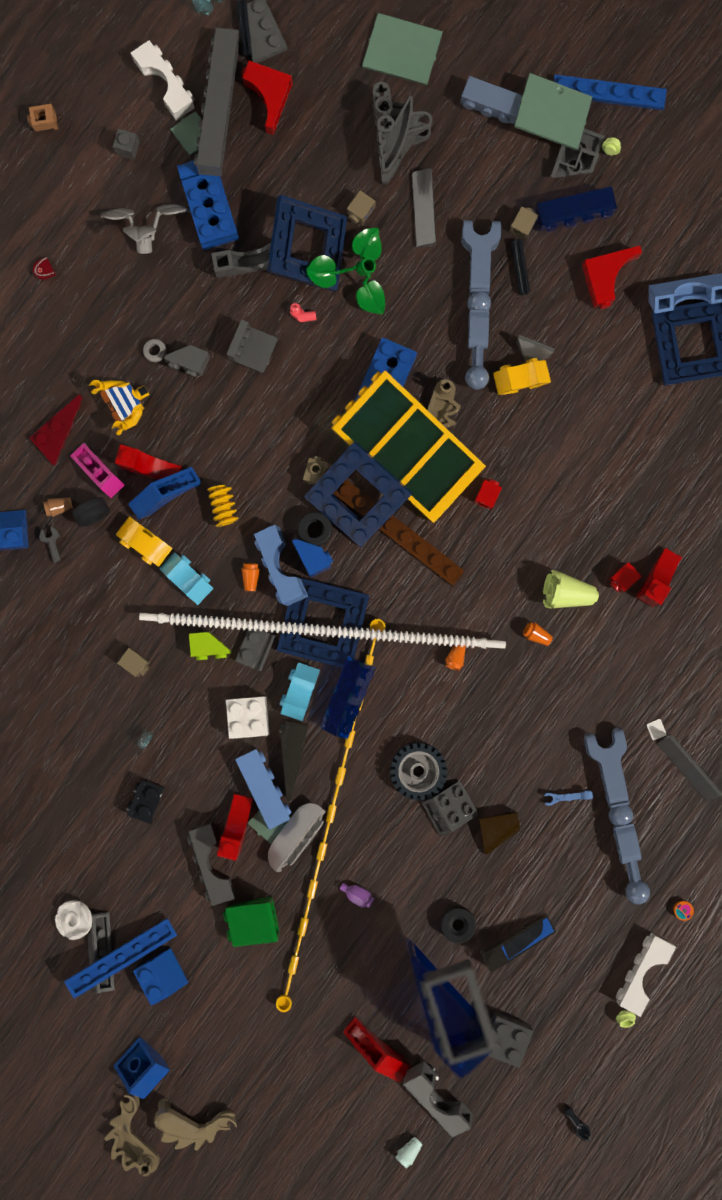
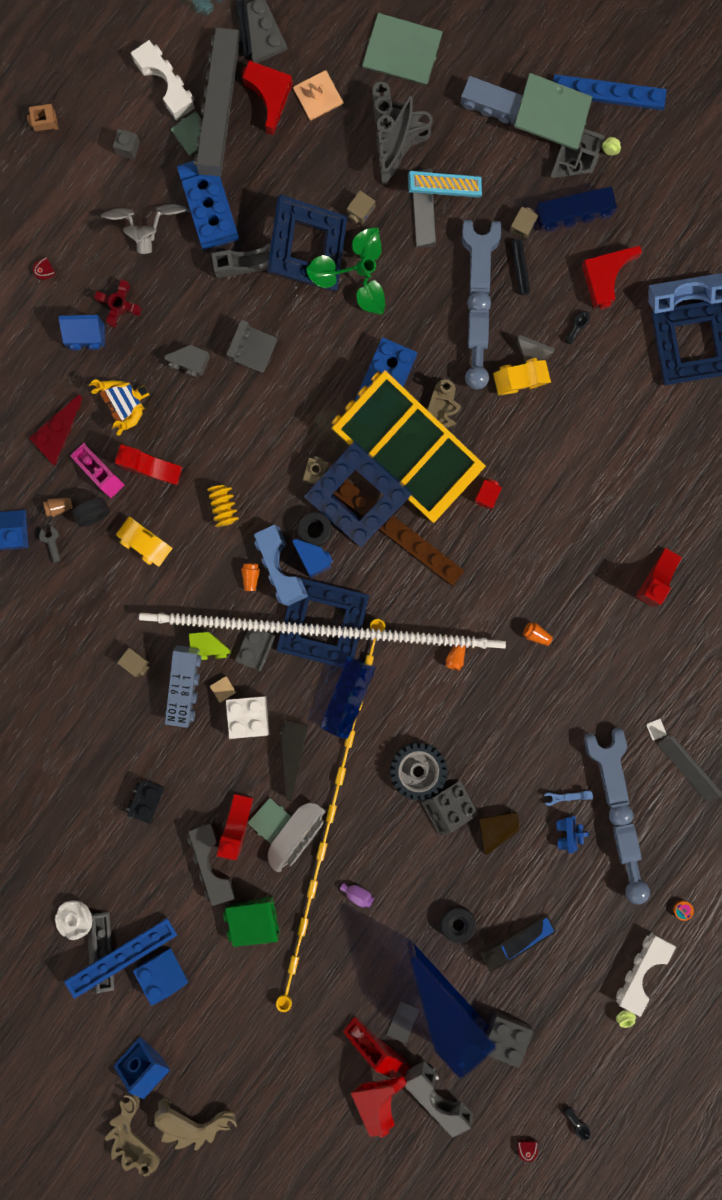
(82, 331): none -> blue slope
(123, 289): none -> dark red pin
(145, 739): clear light blue tile -> none
(154, 342): light grey piece -> none
(163, 491): blue arch -> none
(182, 686): none -> sand blue brick
(186, 578): medium azure brick -> none
(223, 689): none -> tan tile
(262, 788): medium blue brick -> none
(300, 315): coral arm -> none
(300, 690): medium azure brick -> none
(318, 95): none -> light nougat piece
(374, 1104): none -> red arch
(403, 1022): none -> dark grey sticker
(408, 1152): light aqua cone -> none
(444, 184): none -> tile
(470, 1048): dark grey hose -> none
(527, 1150): none -> dark red tile
(567, 591): yellowish green cone -> none
(570, 843): none -> blue hips
(580, 322): none -> black piece
(624, 578): red brick -> none

